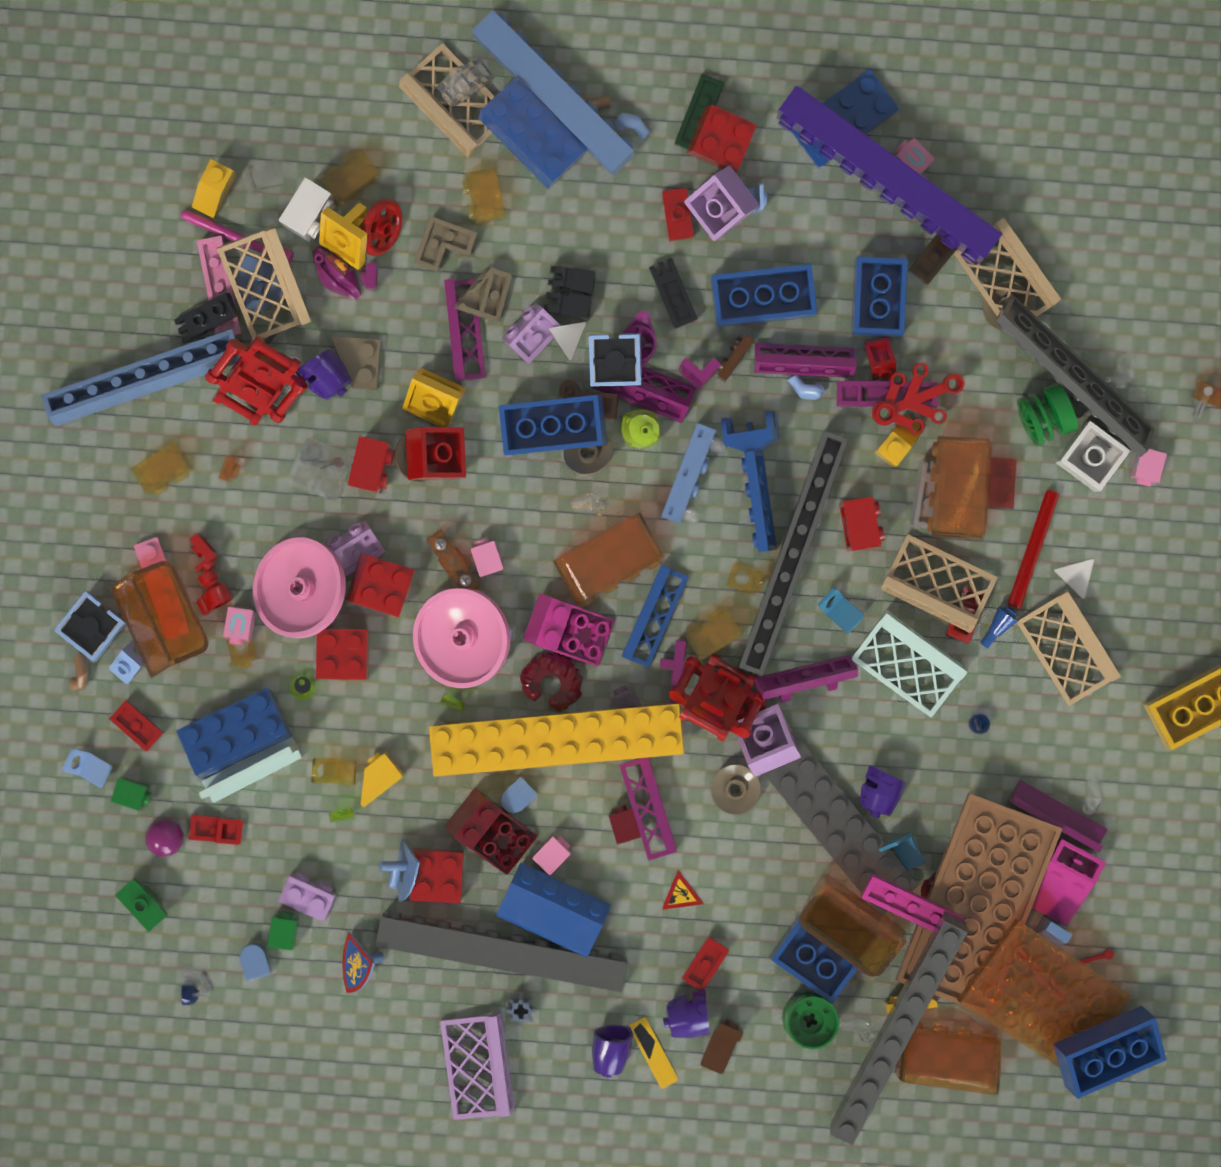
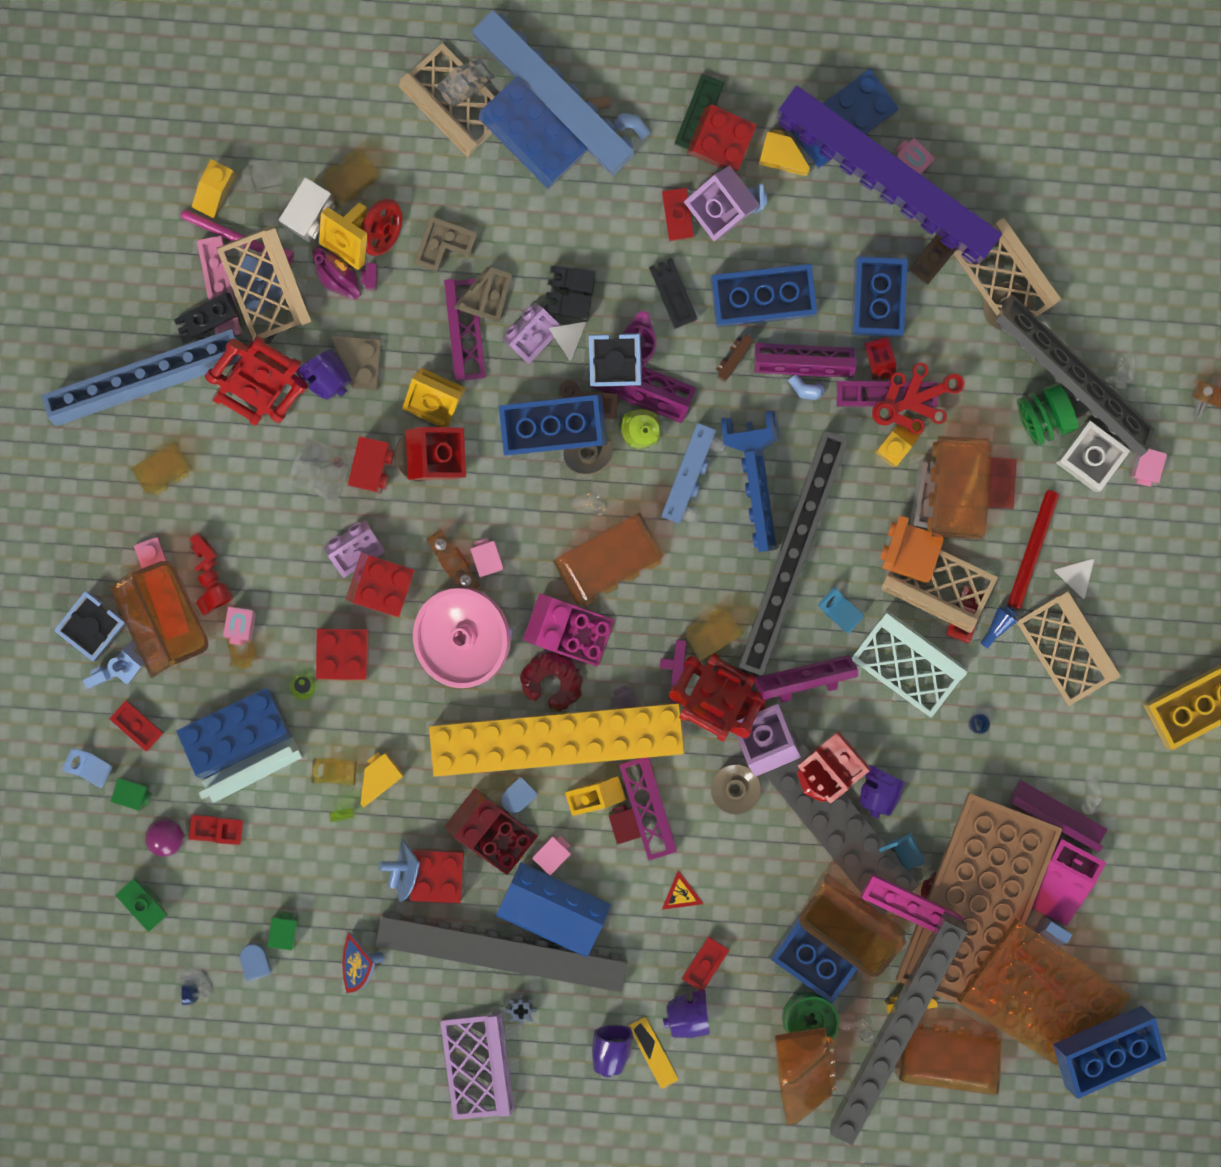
(81, 671): medium nougat arm -> none
(102, 675): none -> light blue plate
(230, 469): clear orange plate -> none
(299, 587): bright pink dish -> none
(307, 896): lavender bracket -> none
(452, 703): clear neon green tile -> none
(485, 196): clear yellow brick -> none
(595, 796): none -> yellow slope
(645, 614): blue fence -> none
(695, 375): magenta fence -> none
(721, 1045): reddish brown bracket -> none
(755, 580): clear yellow bracket -> none
(782, 153): none -> yellow slope
(804, 1072): none -> clear orange windscreen
(831, 769): none -> red piece
(861, 524): red brick -> none
(911, 551): none -> orange bracket
(1108, 954): red hinge -> none

